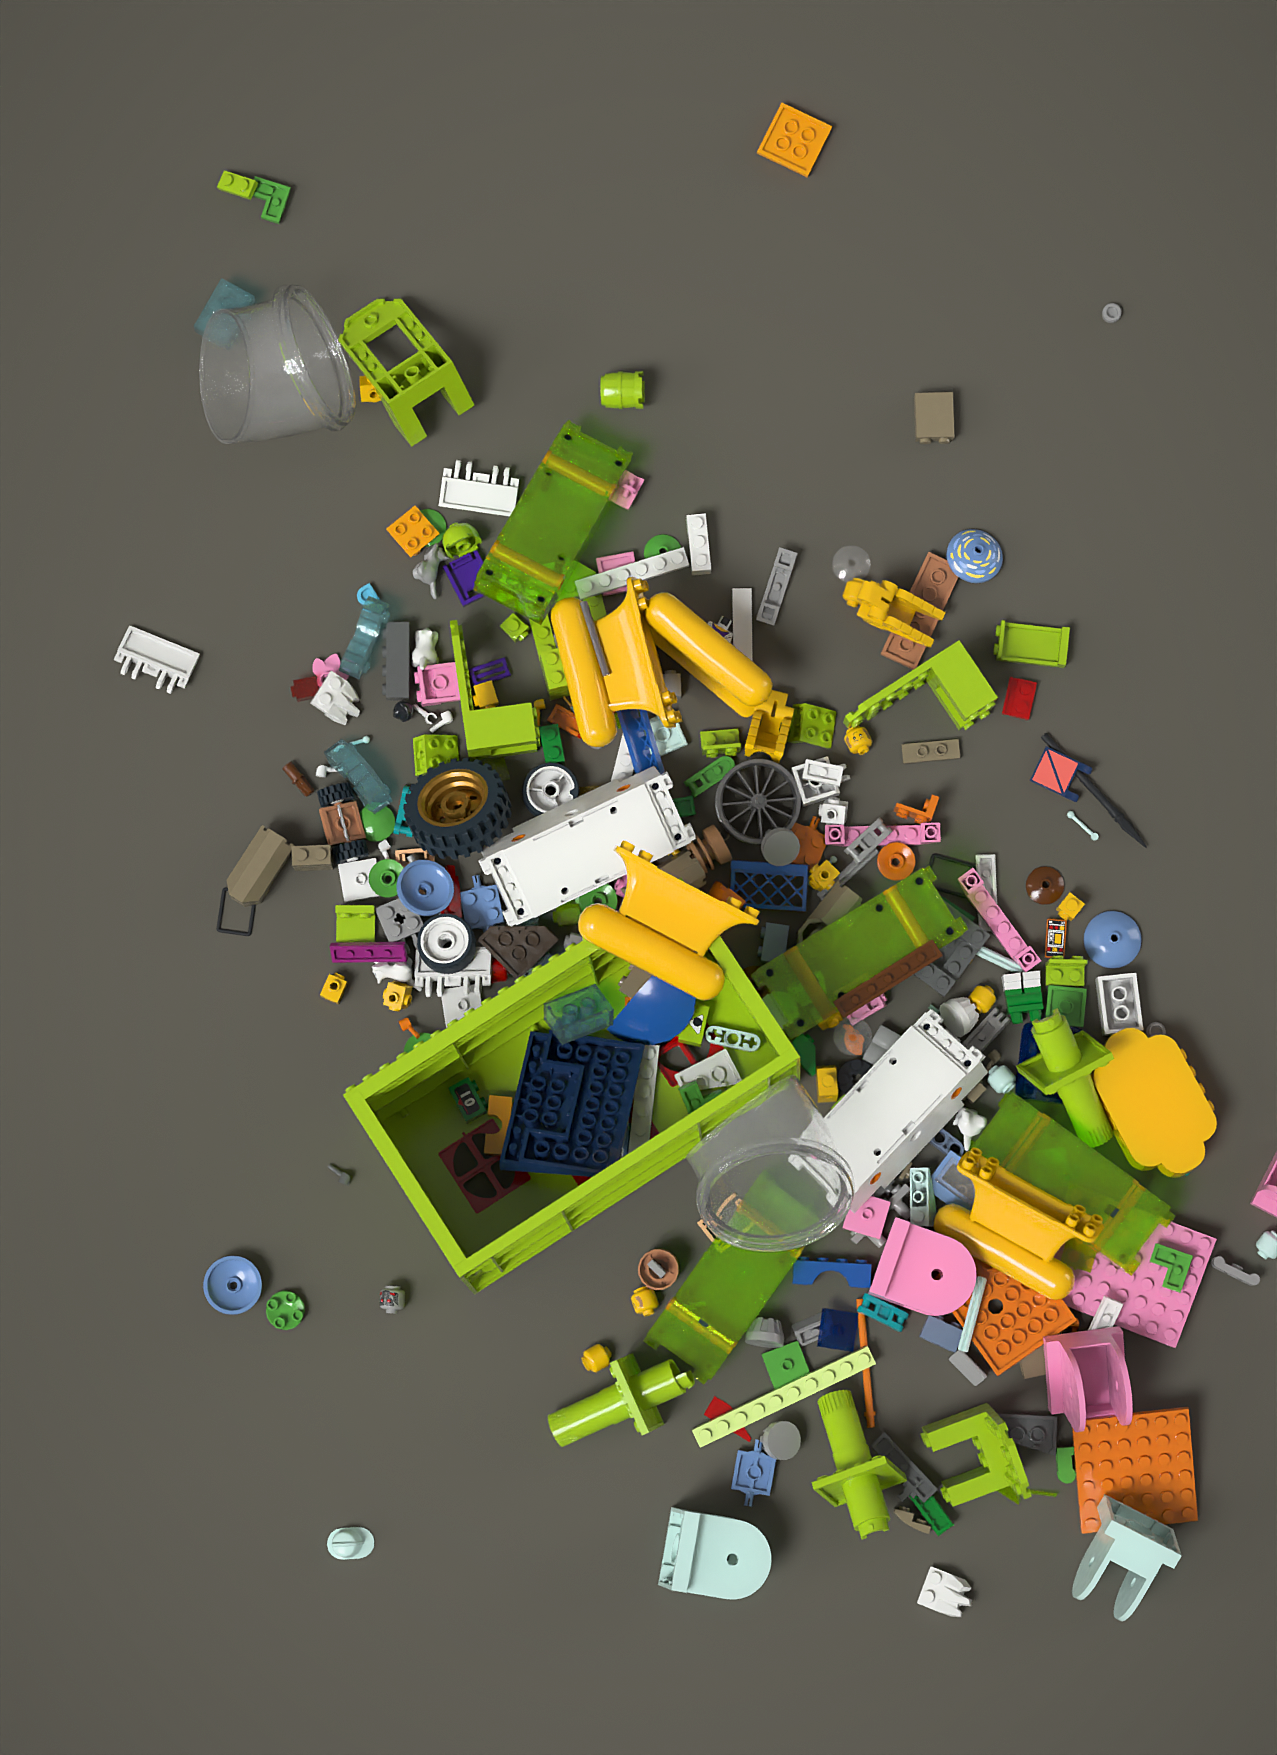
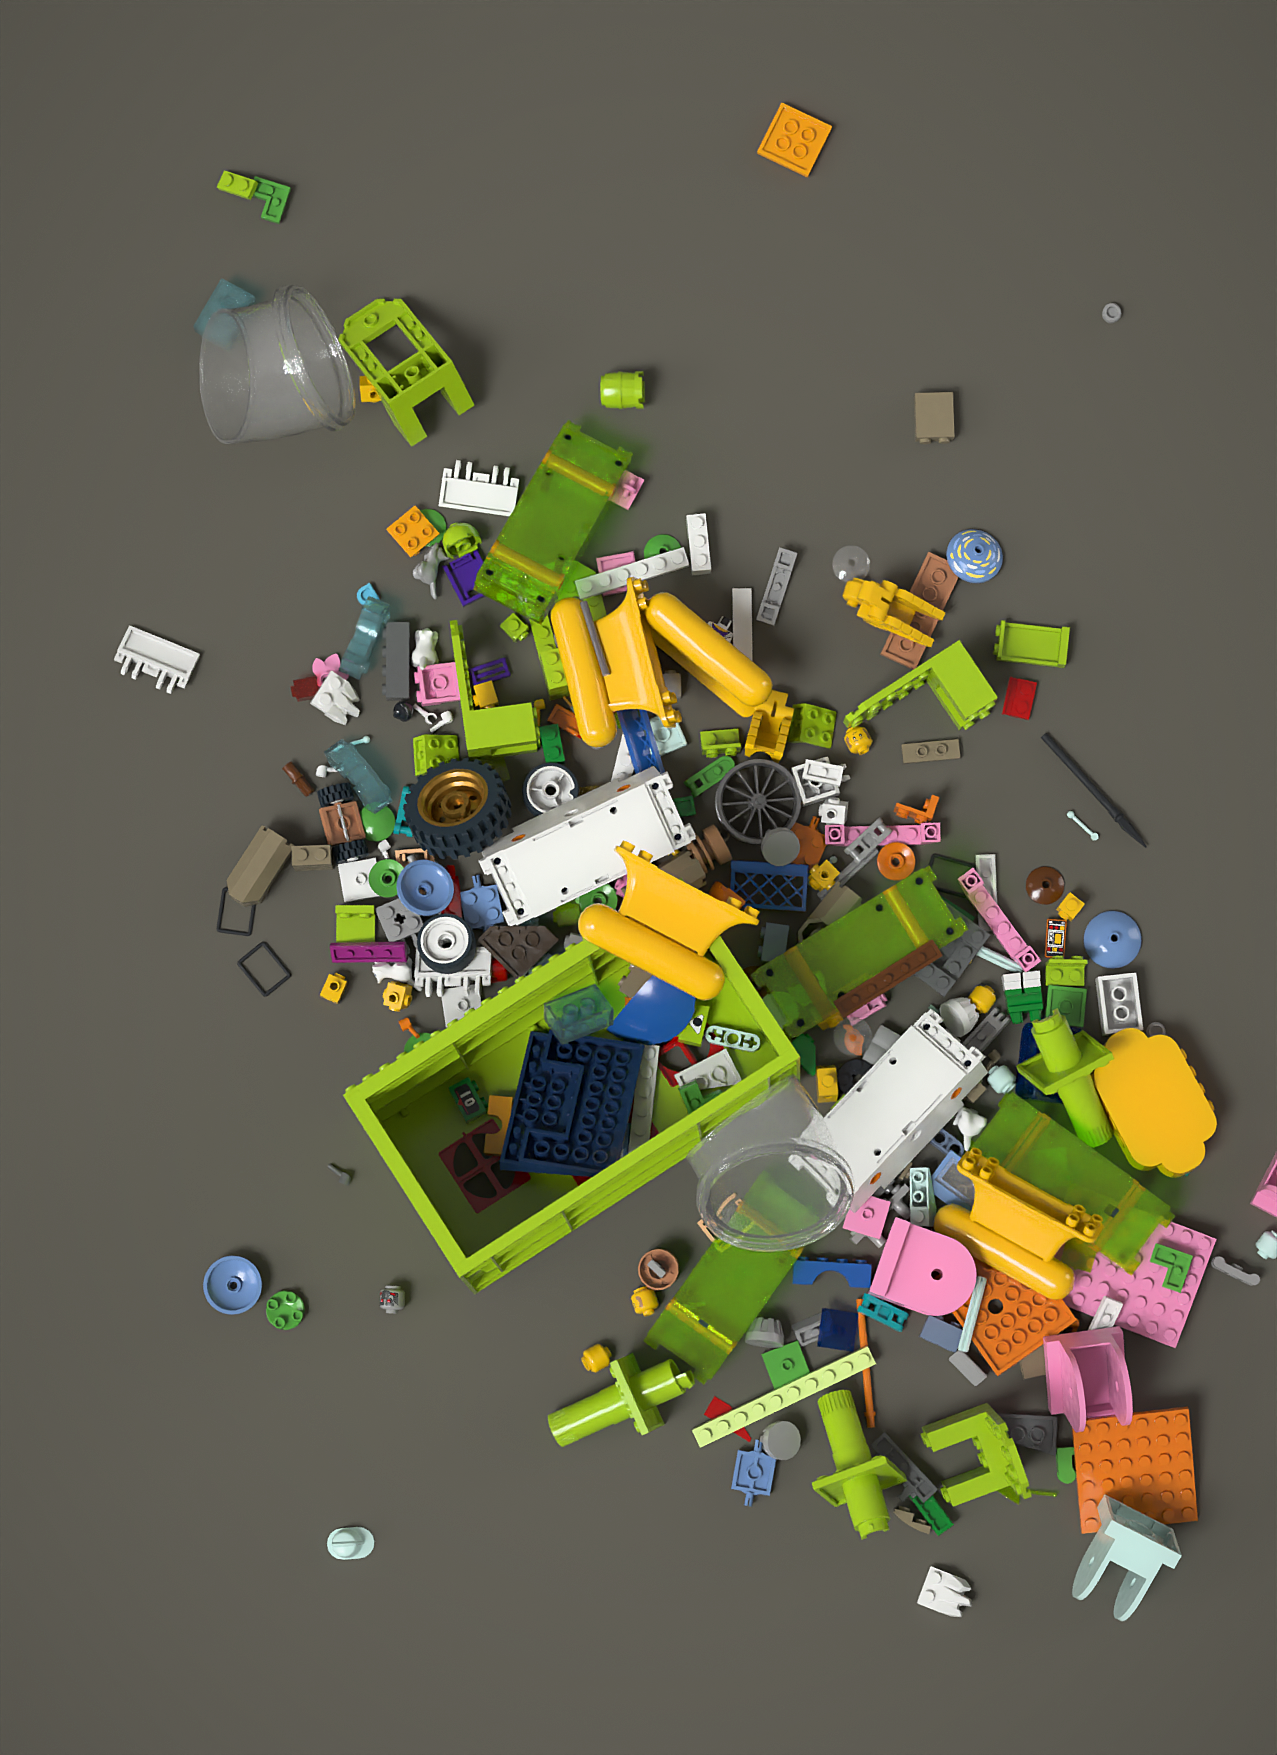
(252, 979): none -> black piece
(699, 1550): light aqua piece -> none
(1057, 771): coral flag -> none

